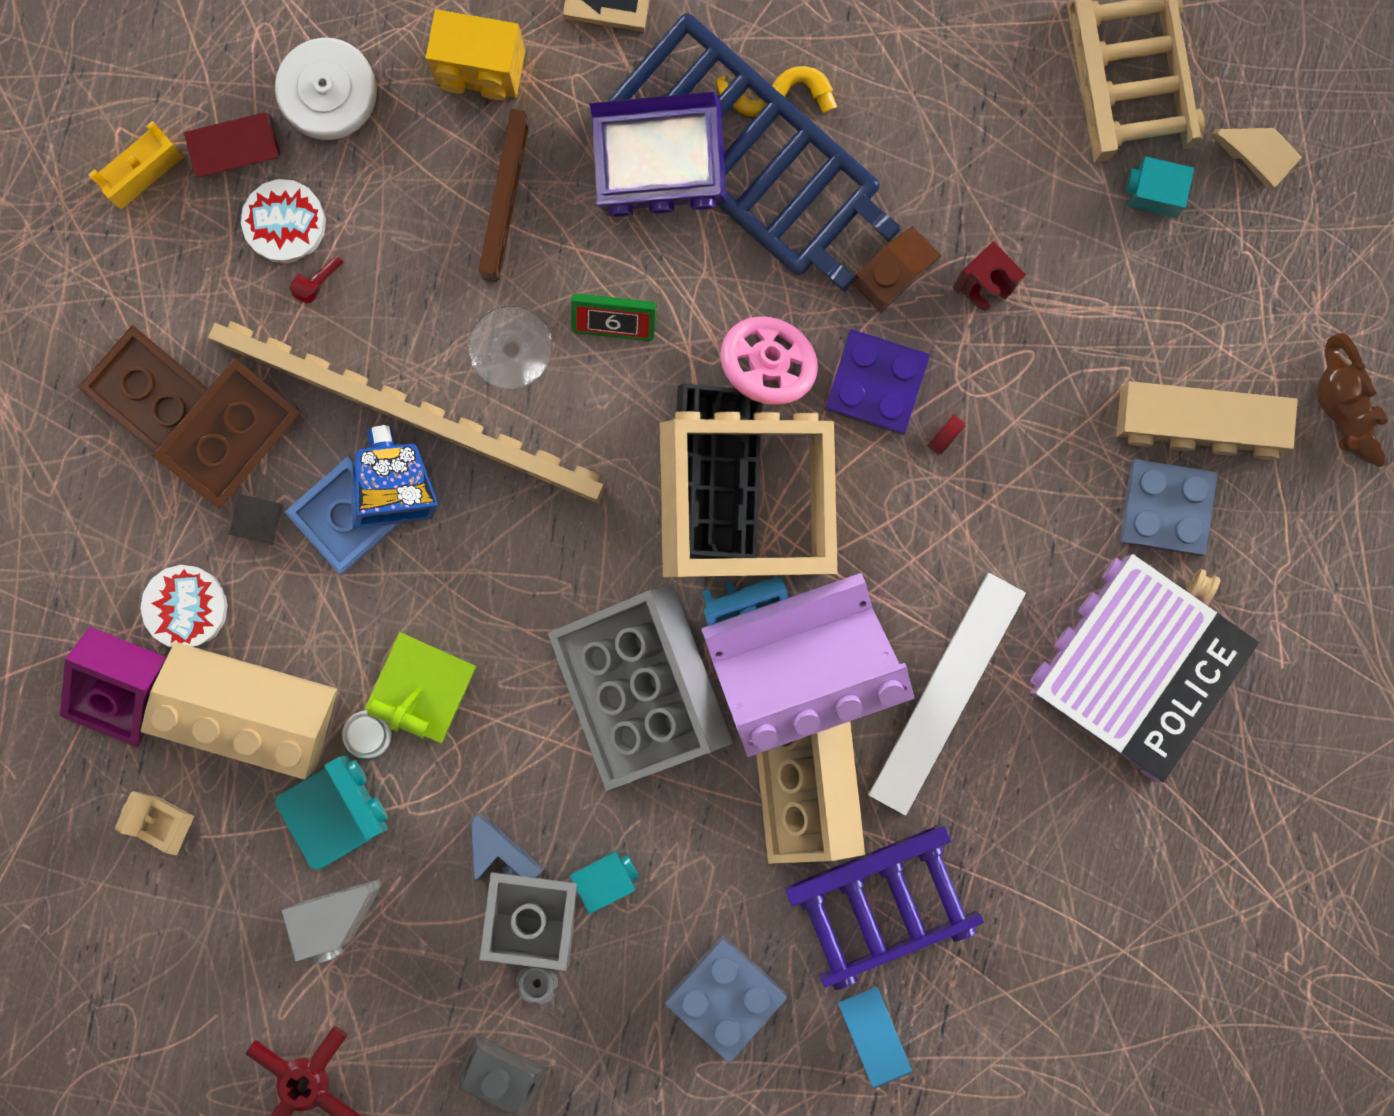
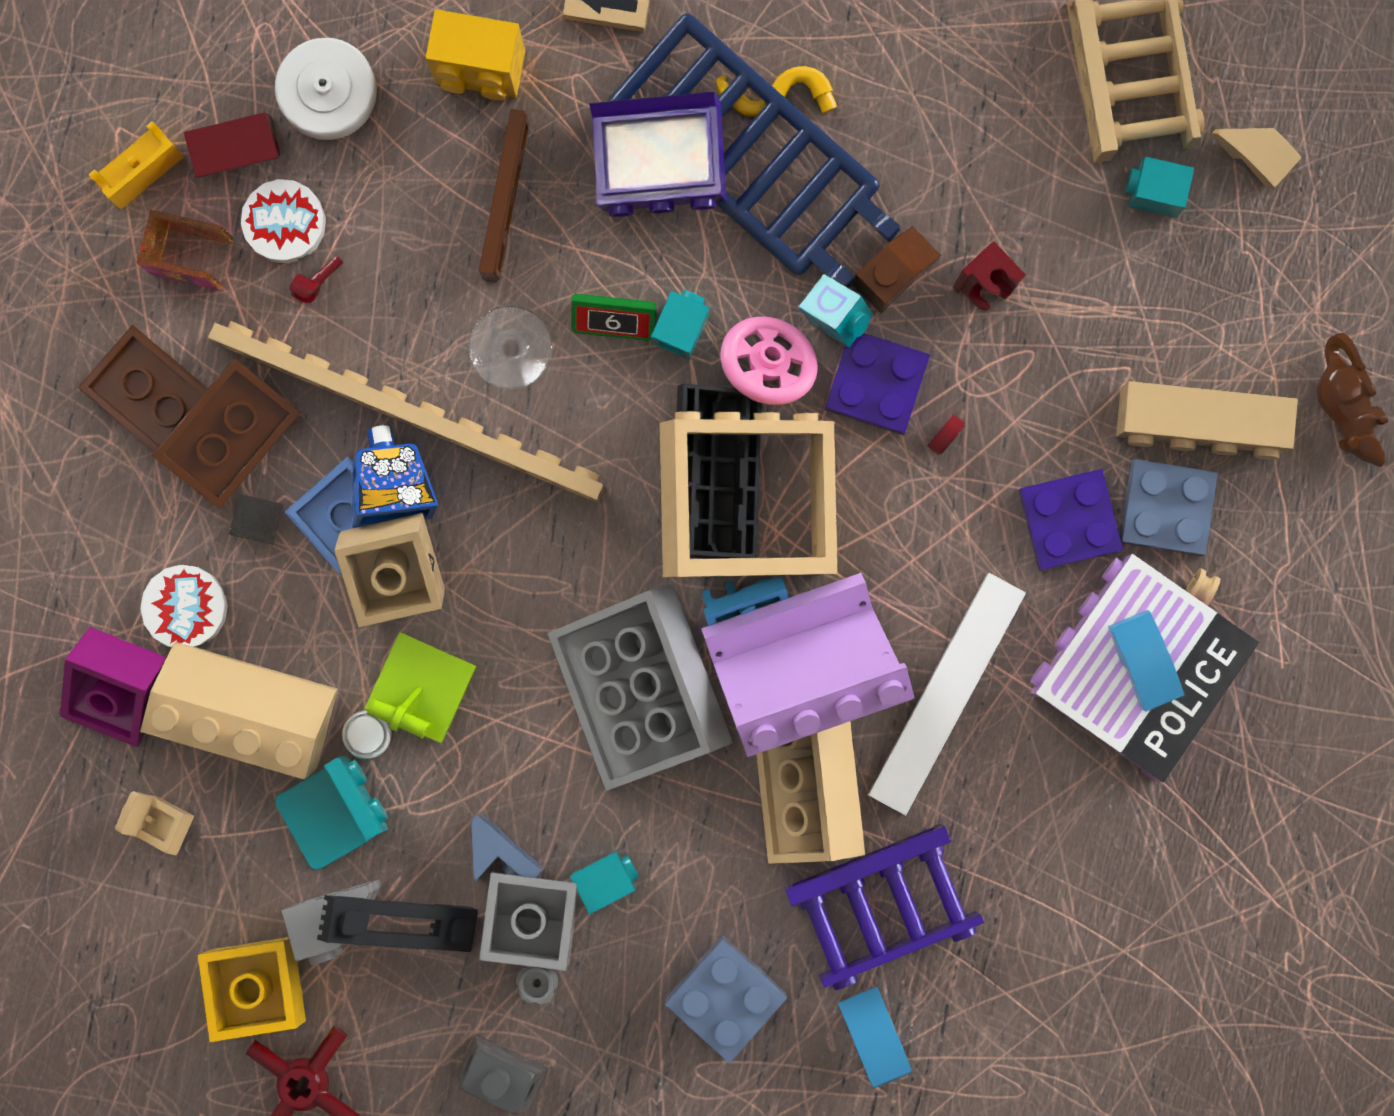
(158, 226): none -> clear orange piece
(251, 989): none -> yellow brick
(348, 920): none -> black container
(390, 570): none -> tan brick
(681, 323): none -> teal brick
(836, 311): none -> brick
(1070, 519): none -> dark purple plate
(1146, 660): none -> dark azure slope

